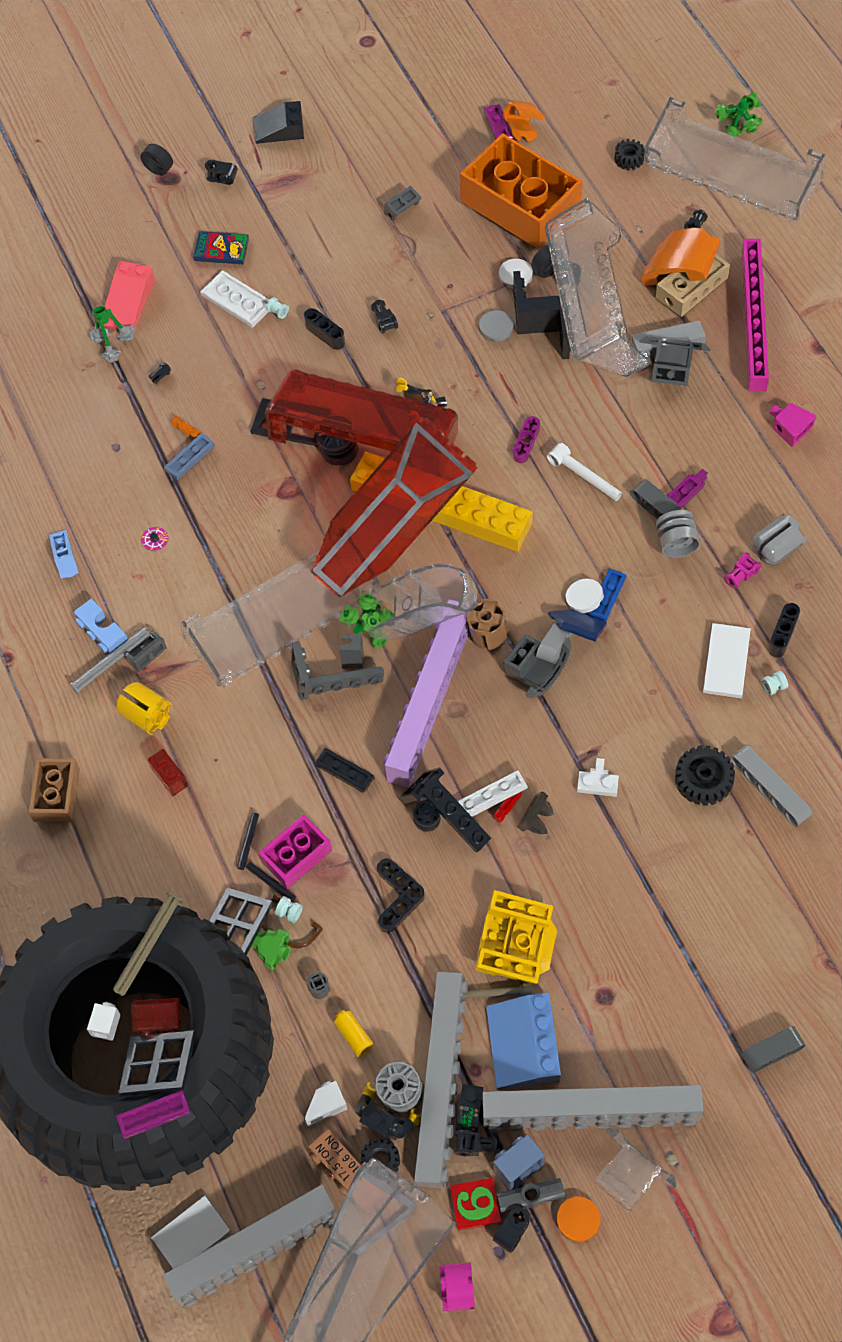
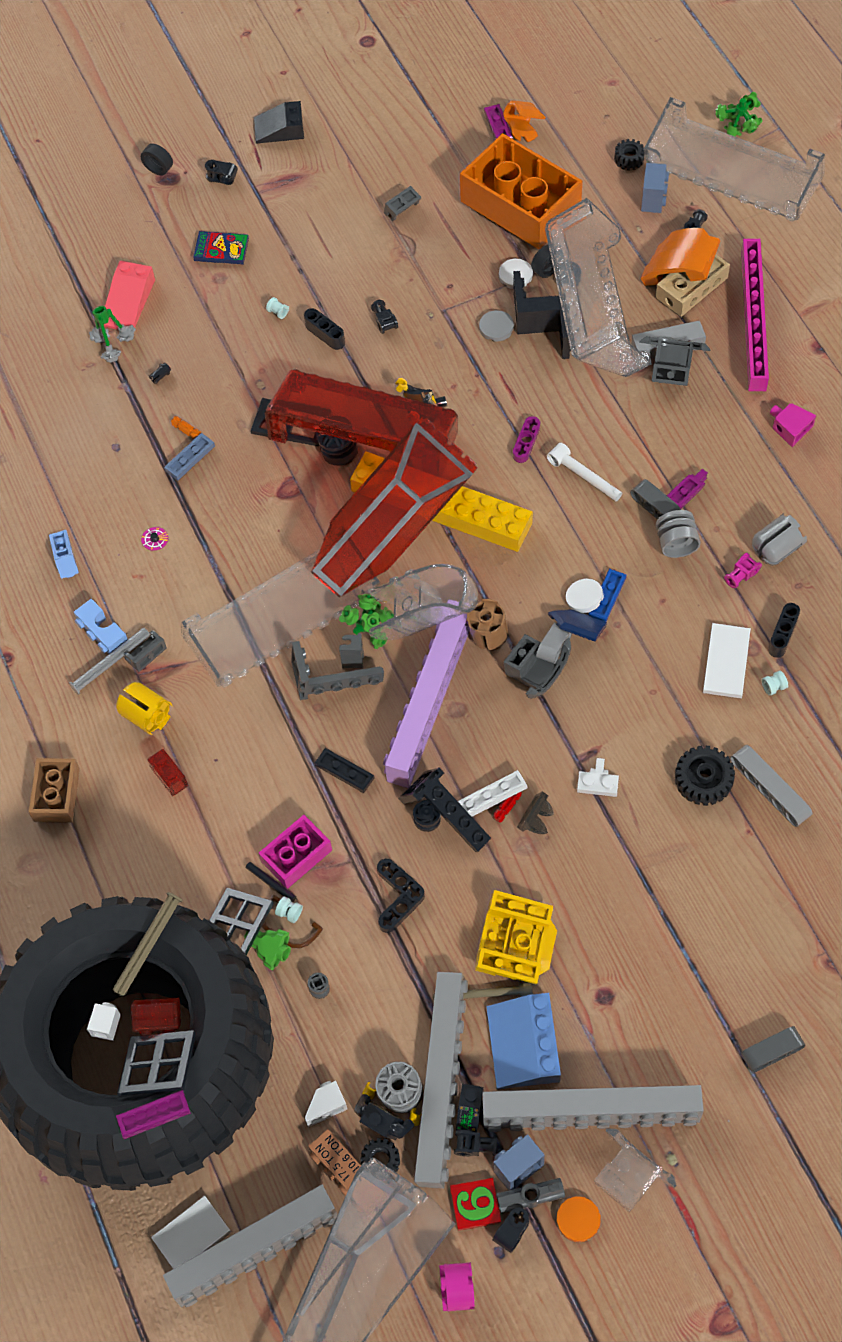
(236, 298): white tile -> none
(247, 841): black piece -> none
(353, 1033): yellow brick -> none
(654, 187): none -> sand blue brick

